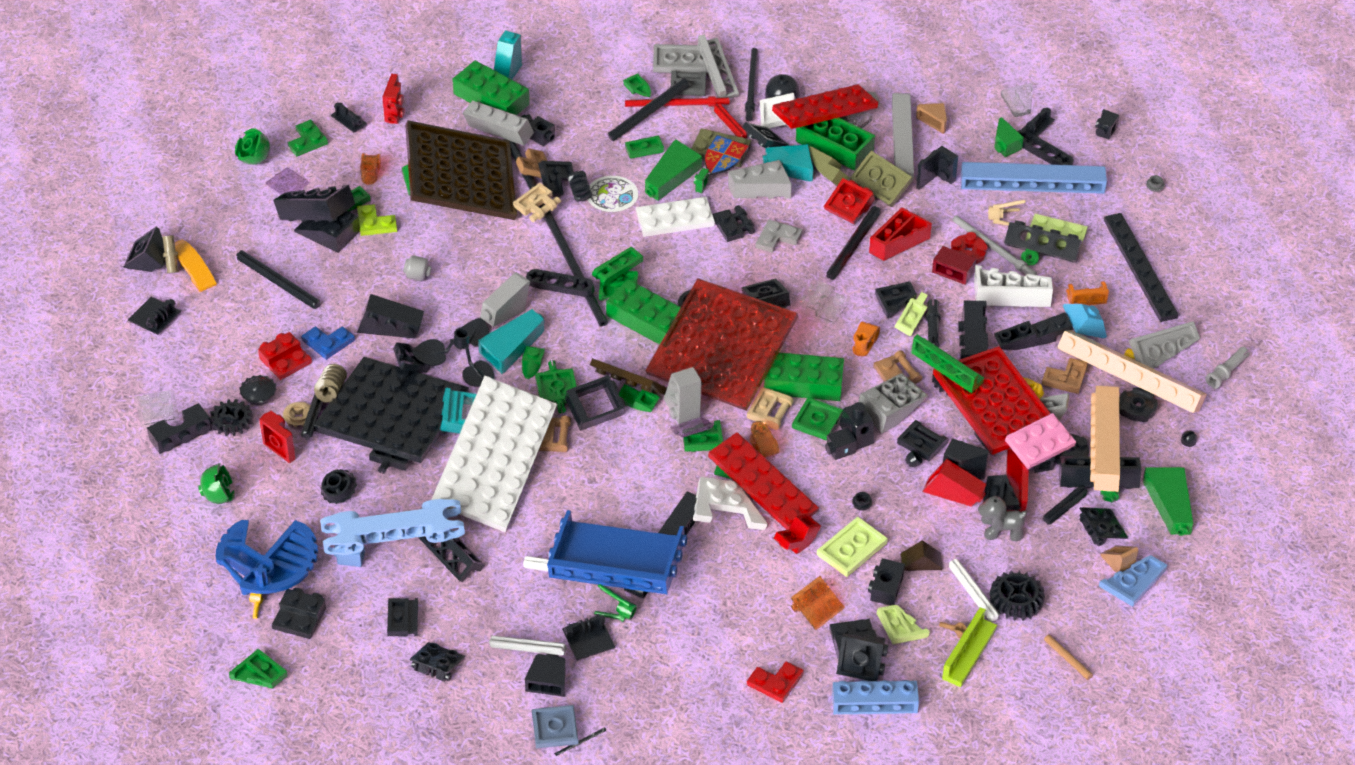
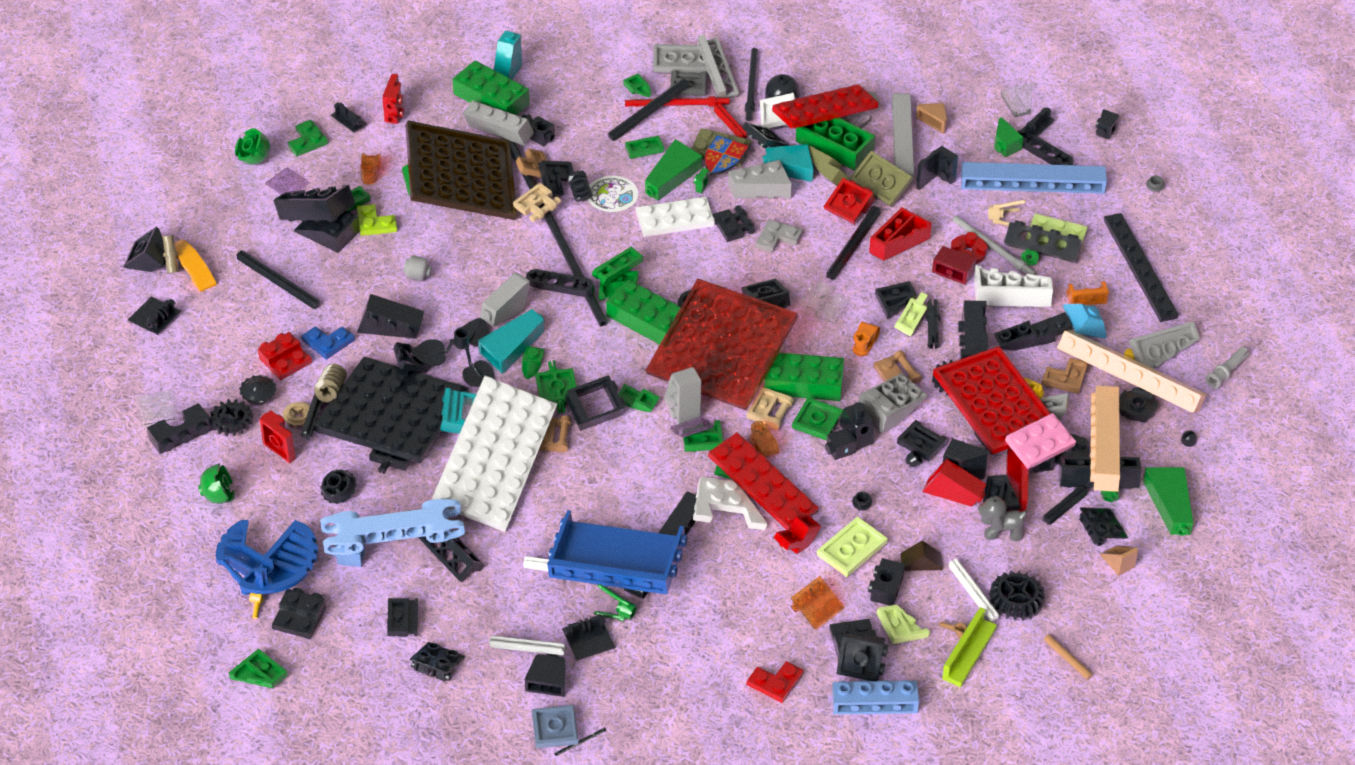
(631, 378): dark brown wing -> none
(946, 364): green fence -> none
(1135, 581): medium blue wing -> none

